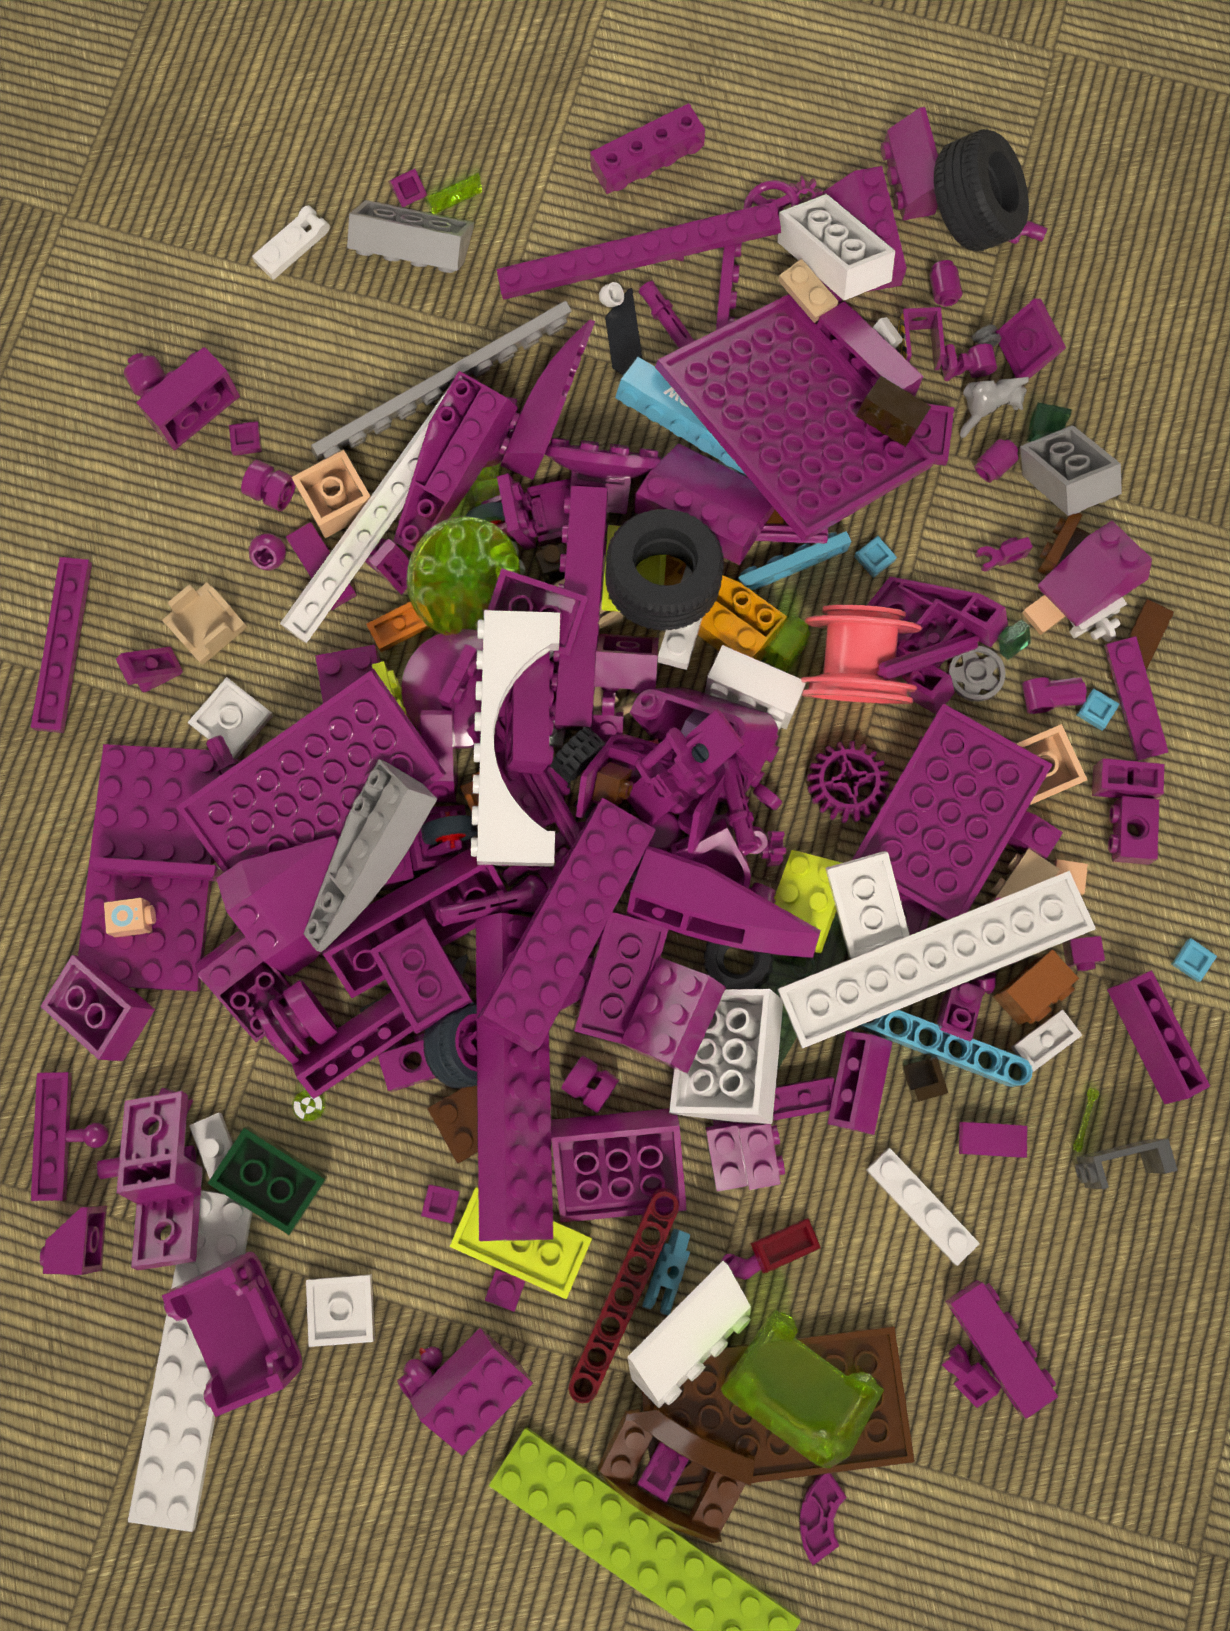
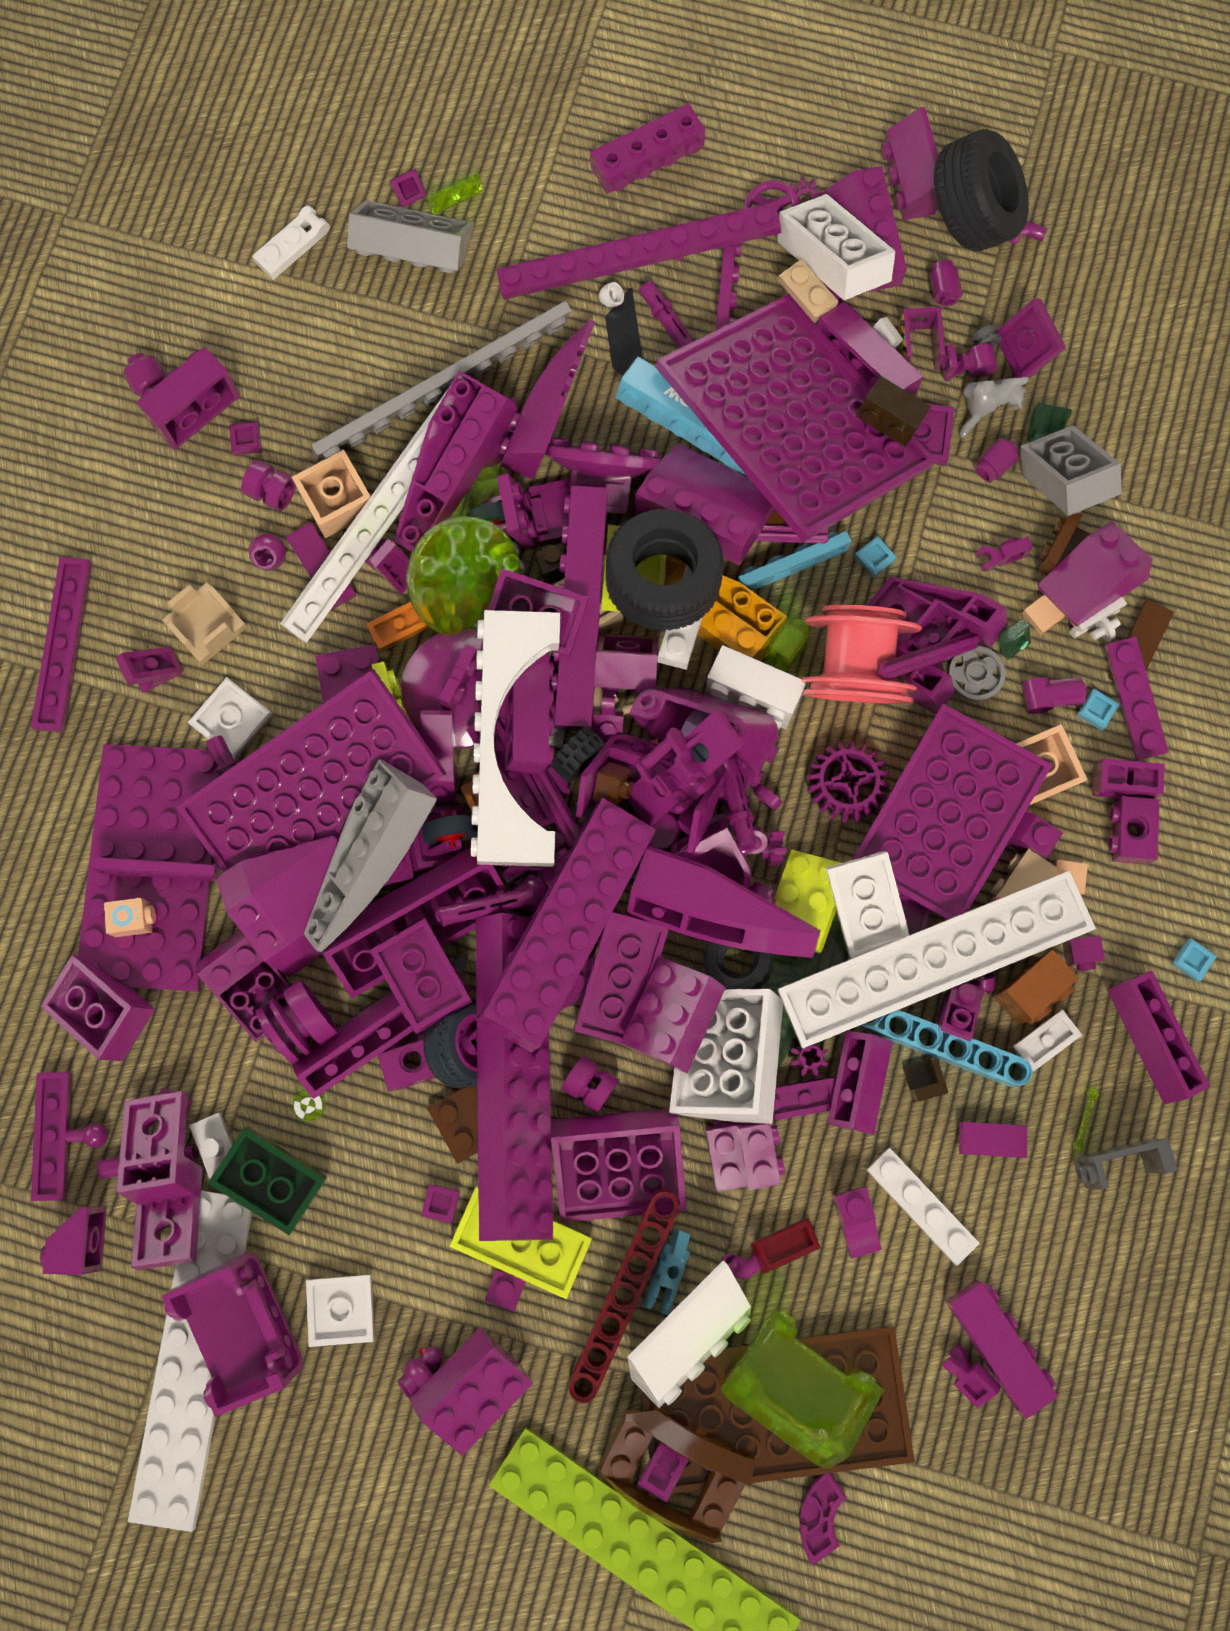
(800, 1061): none -> magenta gear
(857, 1221): none -> magenta arch

